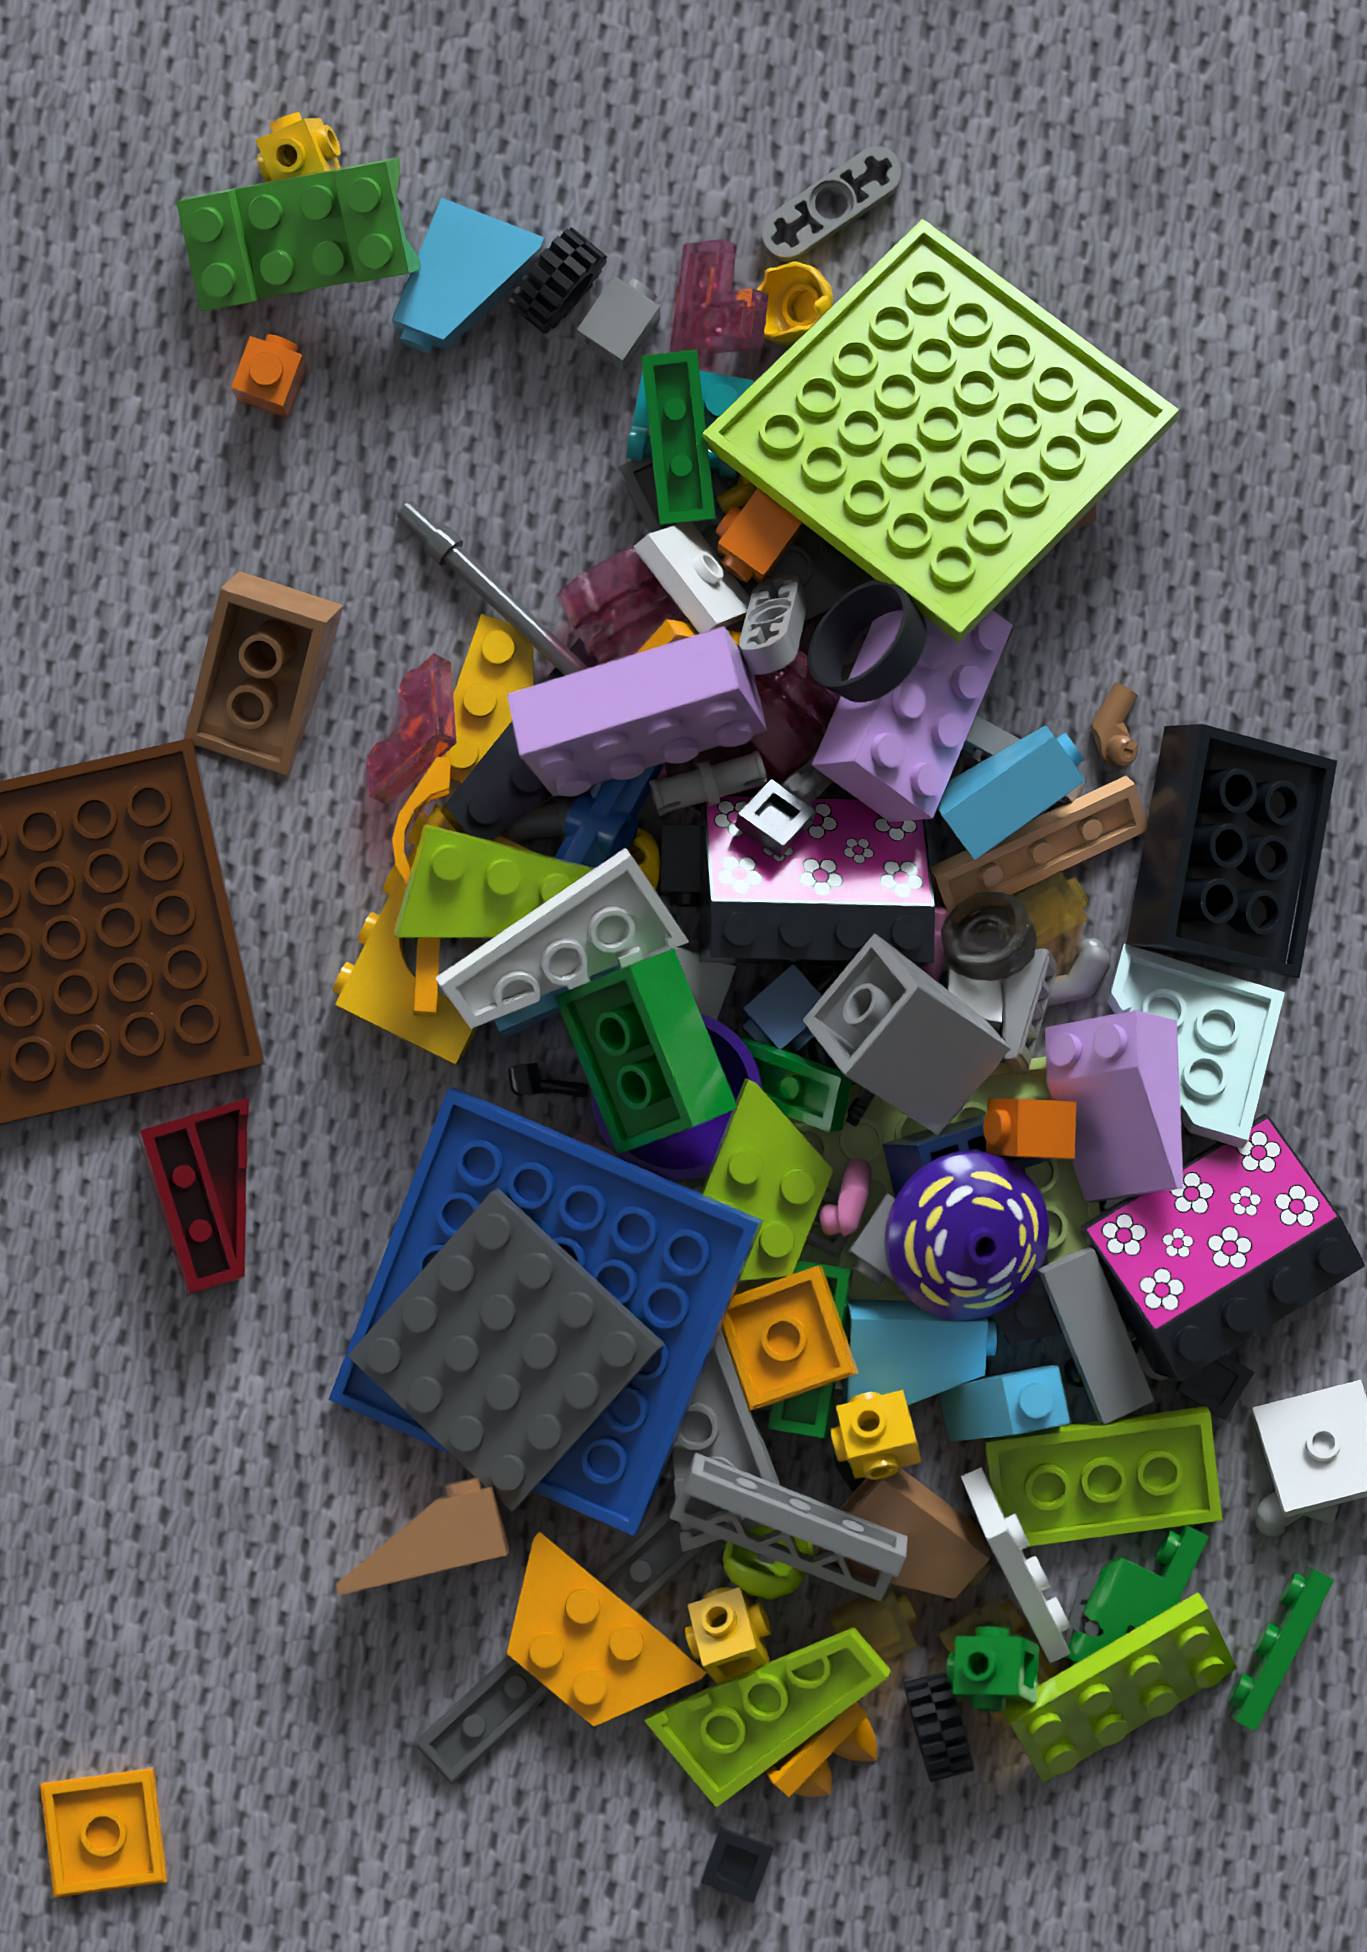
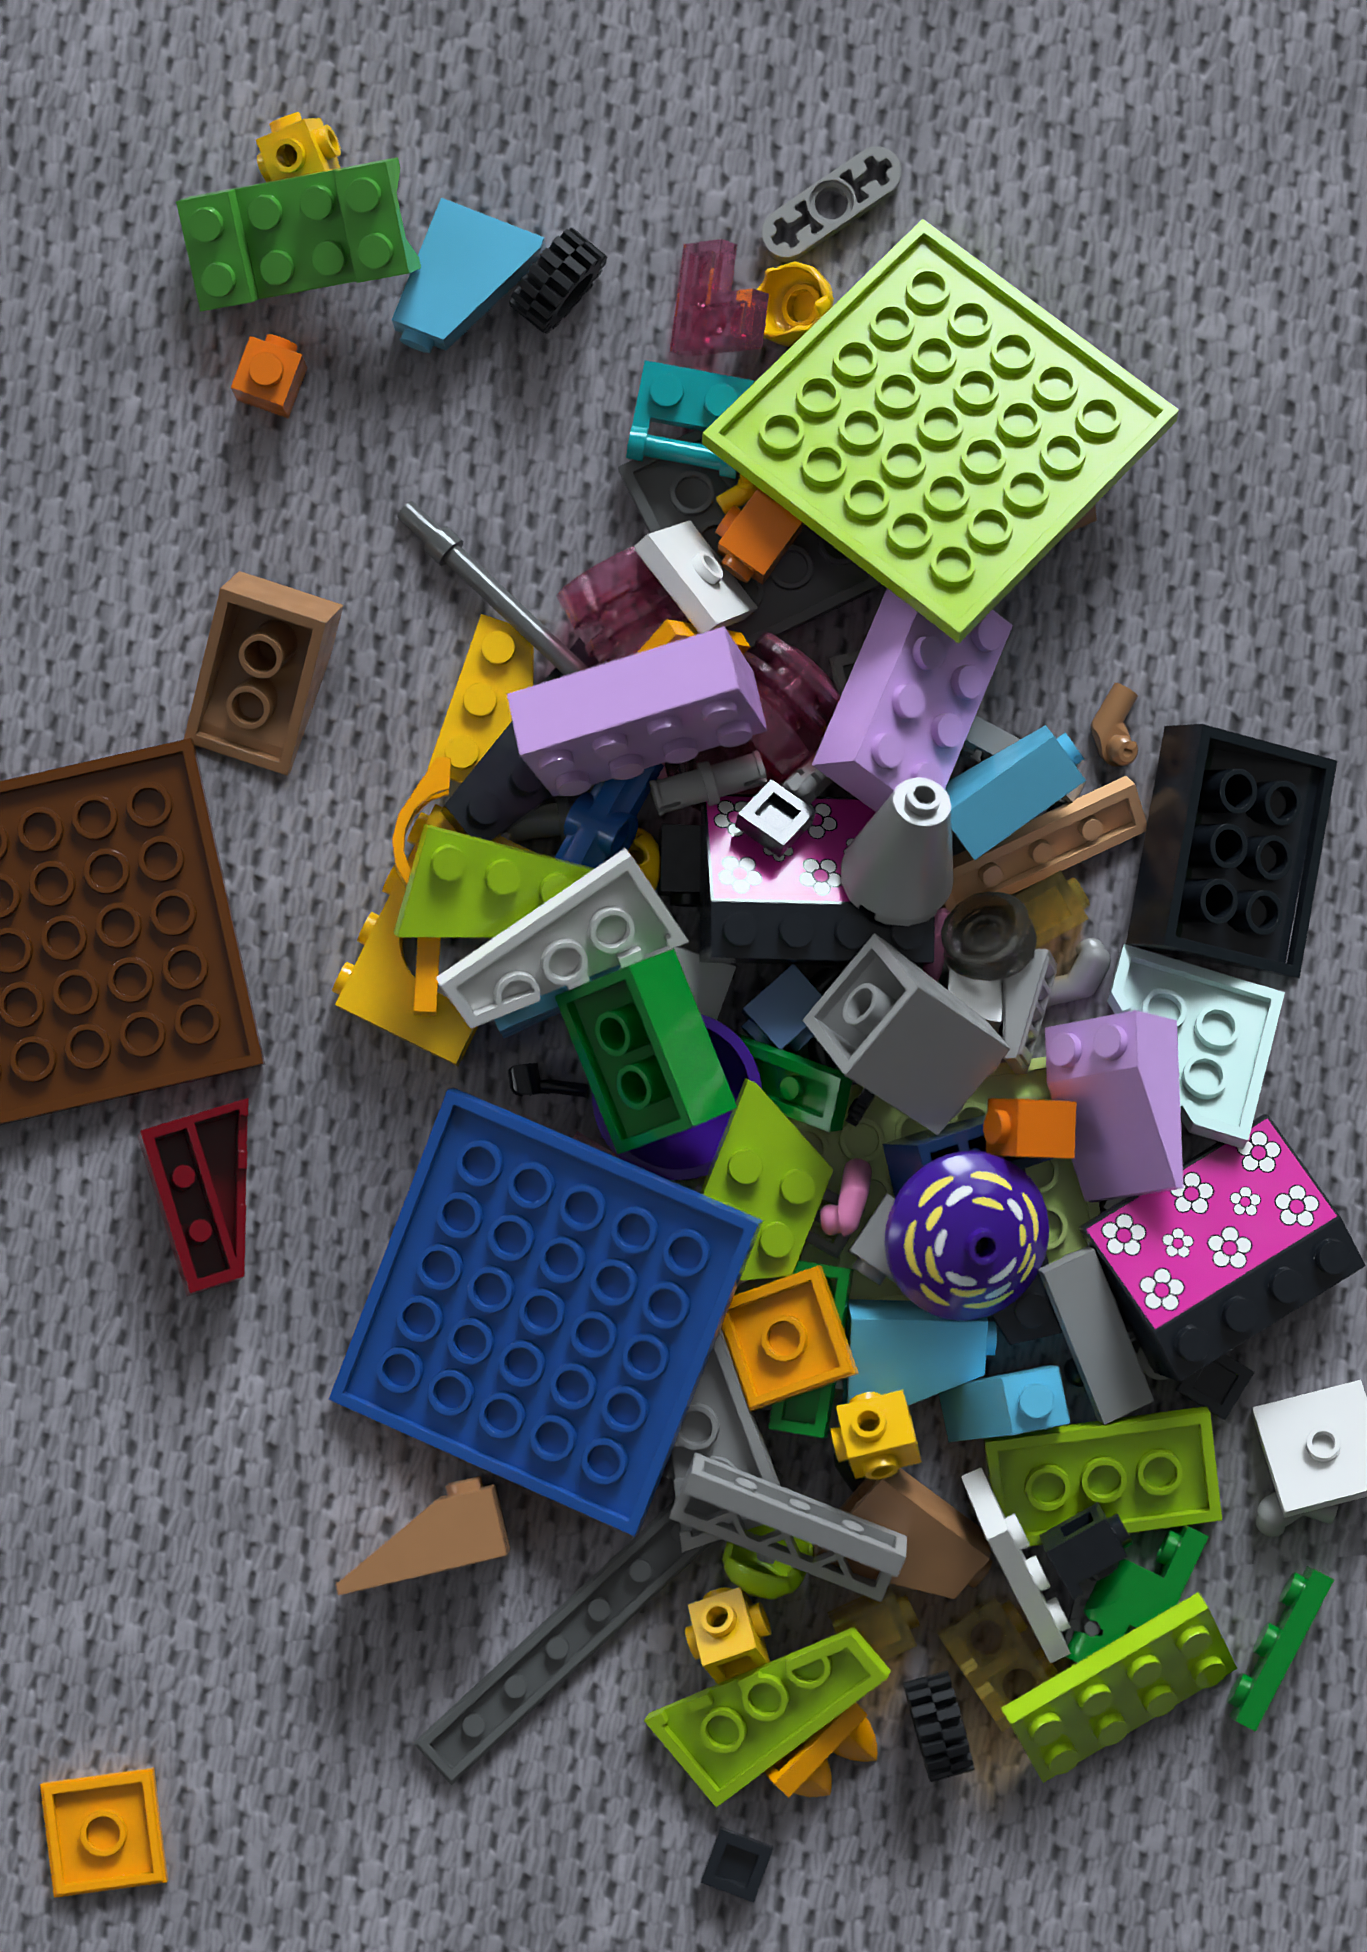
(425, 731): clear pink plate -> none
(505, 1349): dark grey plate -> none
(590, 1641): light orange wing -> none
(619, 321): light grey brick -> none
(676, 437): green plate -> none
(773, 623): light grey beam -> none
(843, 625): black tyre -> none
(903, 856): none -> light grey cone
(993, 1669): green brick -> none
(1086, 1547): none -> black brick

